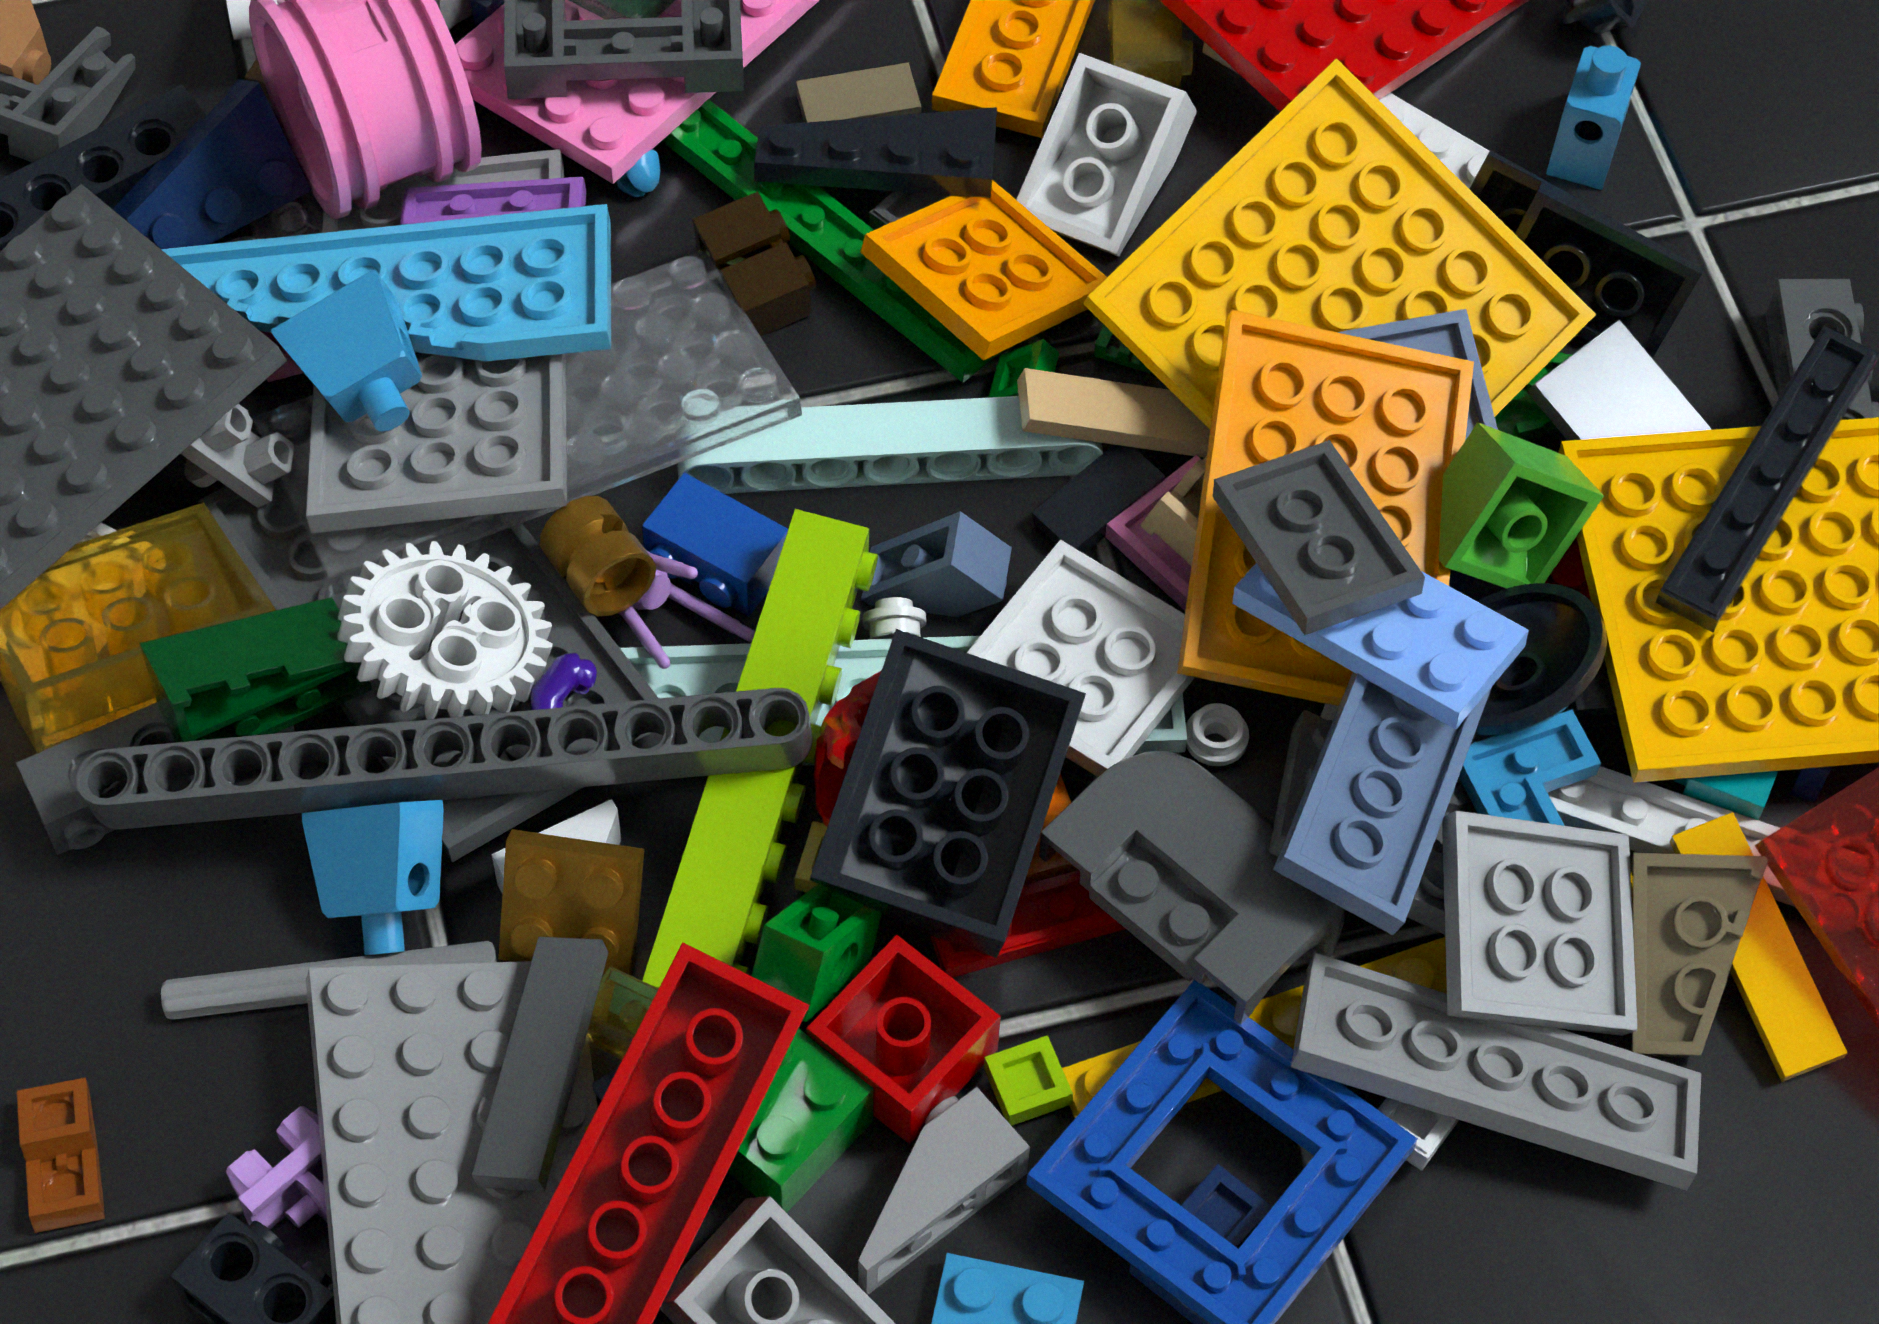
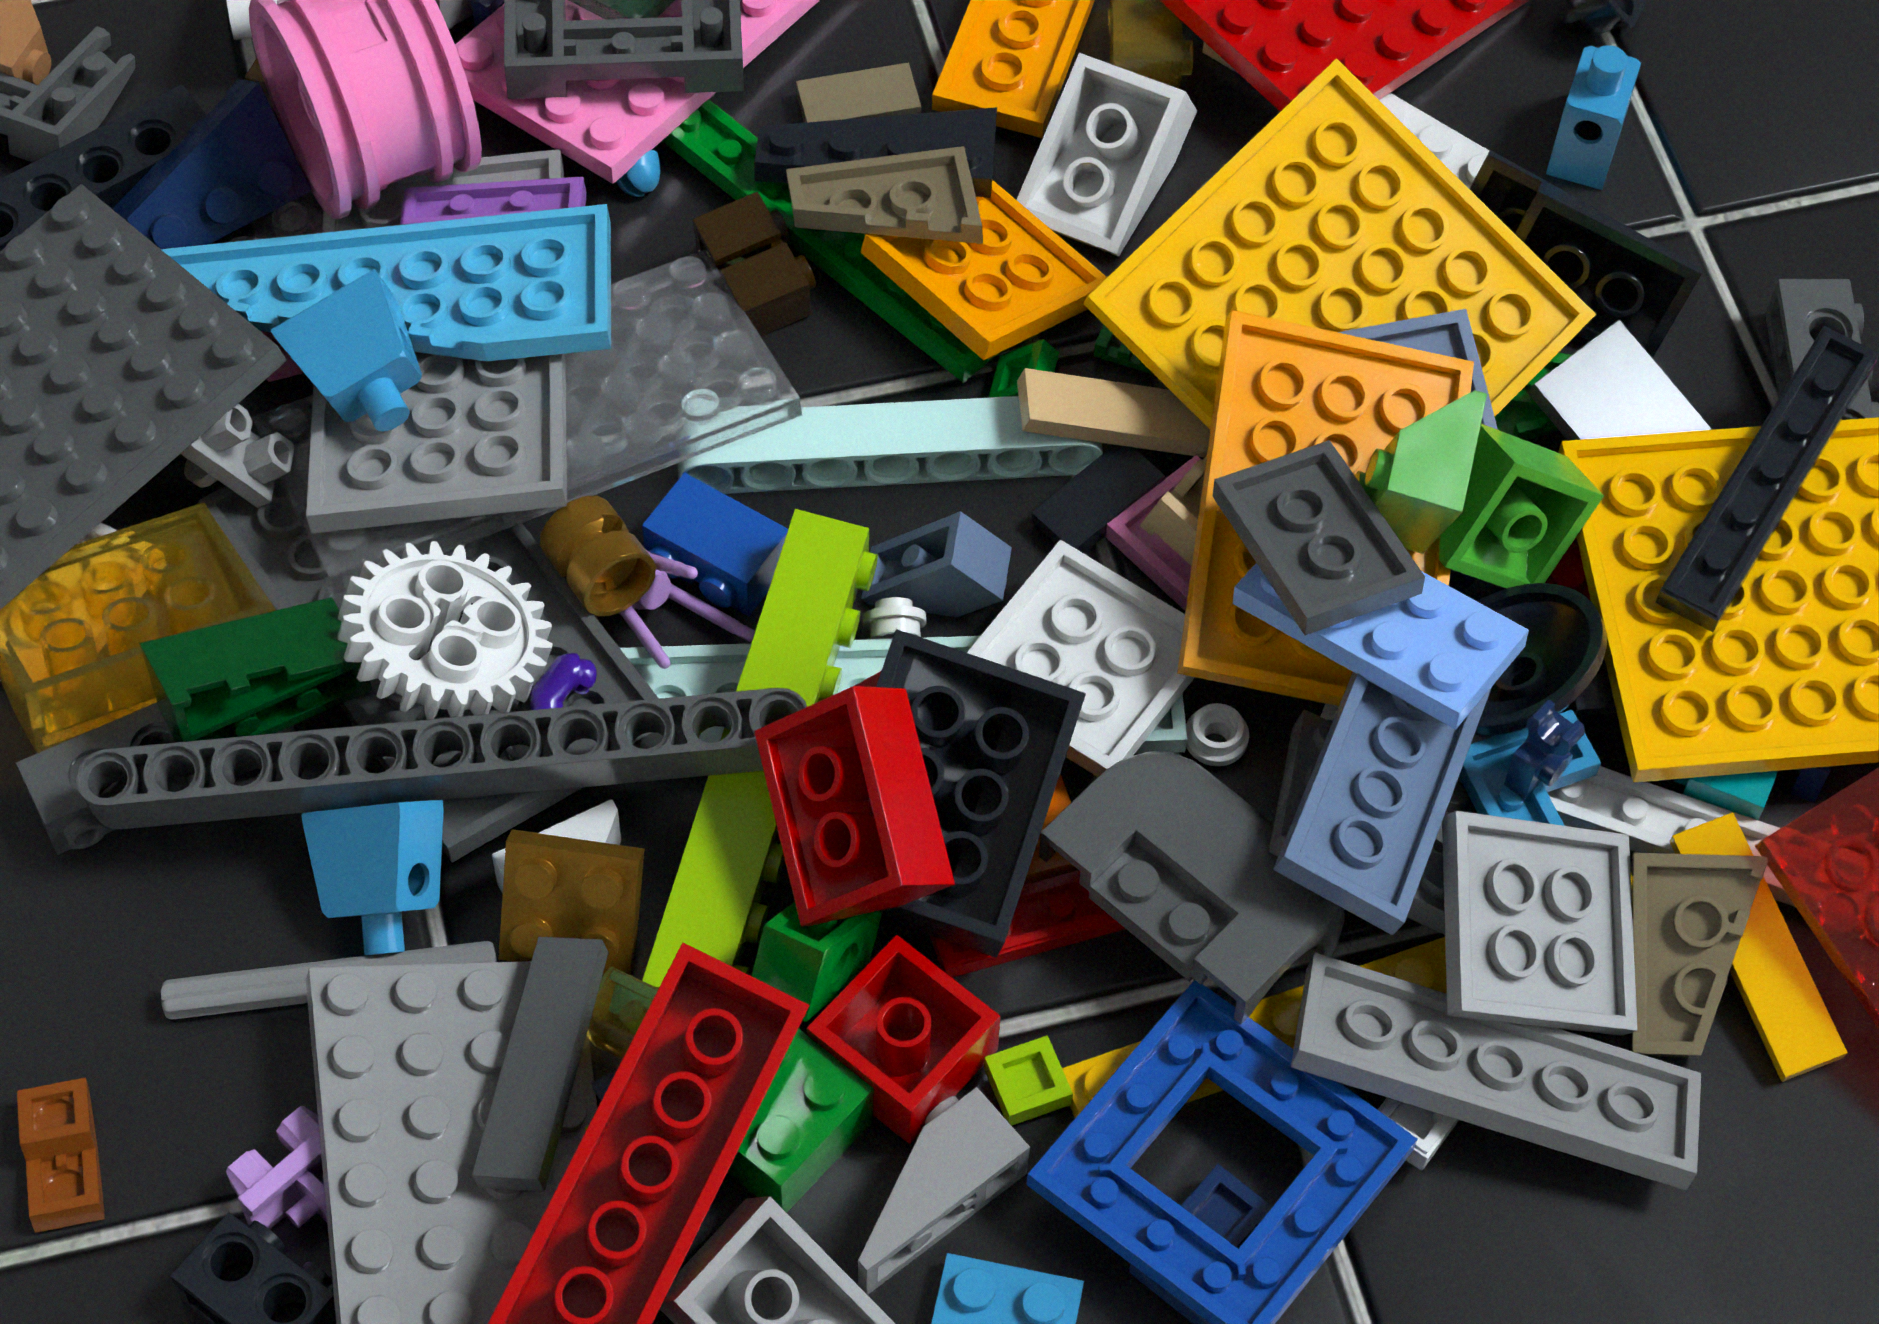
(853, 805): none -> red slope
(890, 196): none -> dark tan wing
(1426, 472): none -> slope
(1544, 752): none -> dark blue plate

